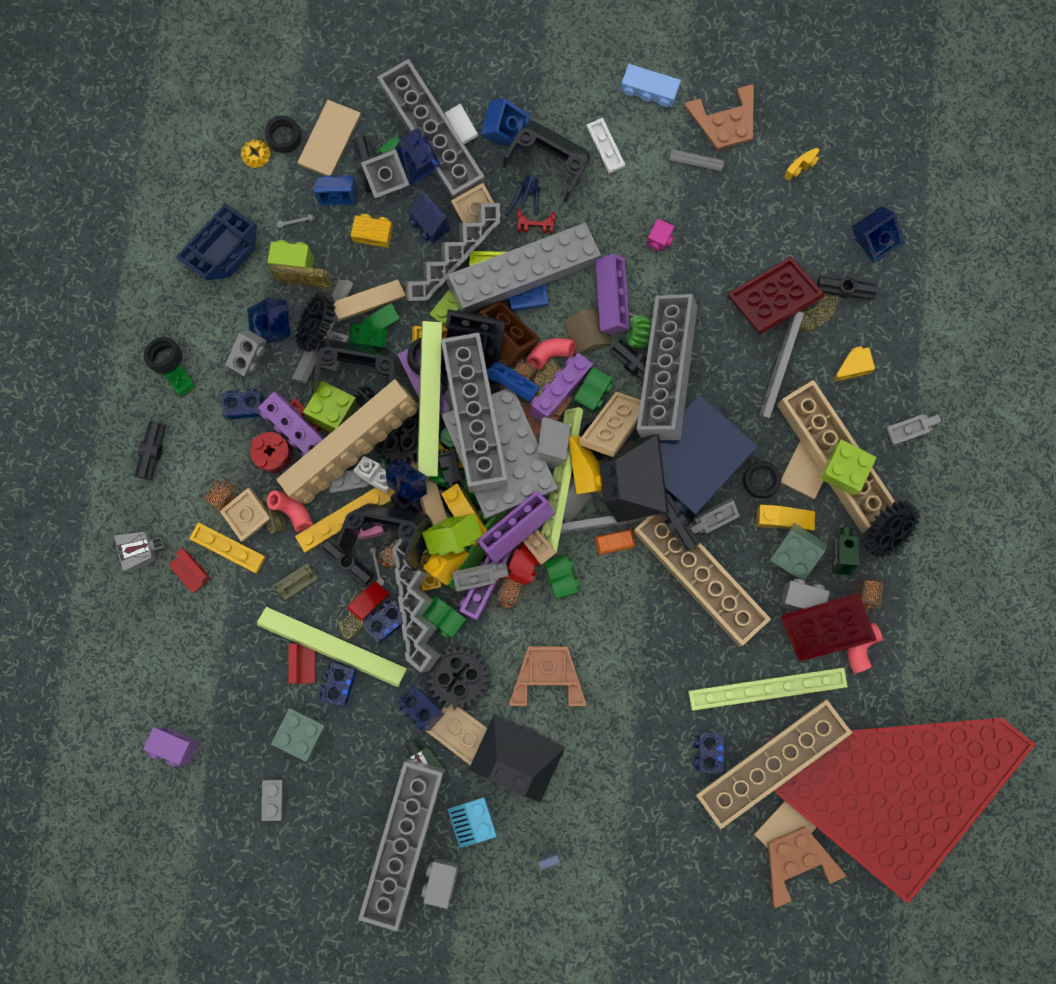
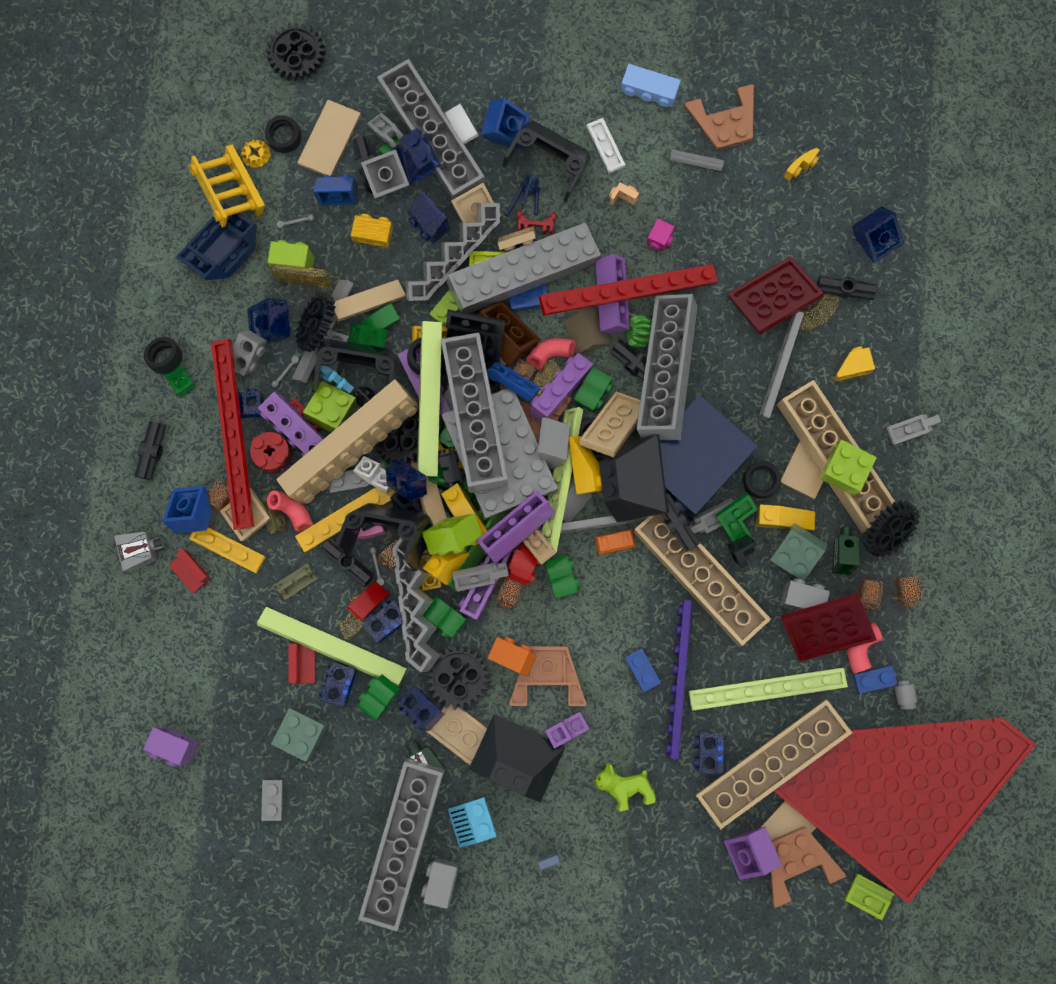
(188, 510): none -> blue slope
(232, 434): none -> red plate
(238, 173): none -> yellow fence
(295, 51): none -> black gear
(295, 360): none -> light grey hinge
(331, 375): none -> medium azure hinge
(378, 697): none -> green brick
(385, 129): none -> light grey hinge
(511, 656): none -> orange brick
(523, 236): none -> tan plate
(567, 729): none -> medium lavender slope
(624, 787): none -> lime animal
(625, 192): none -> light nougat bracket
(627, 289): none -> red plate
(642, 670): none -> blue plate
(677, 688): none -> dark purple plate
(732, 517): none -> green plate
(741, 548): none -> black panel
(752, 853): none -> medium lavender brick
(869, 896): none -> lime plate
(875, 679): none -> blue plate
(905, 694): none -> light grey brick
(909, 590): none -> clear orange brick

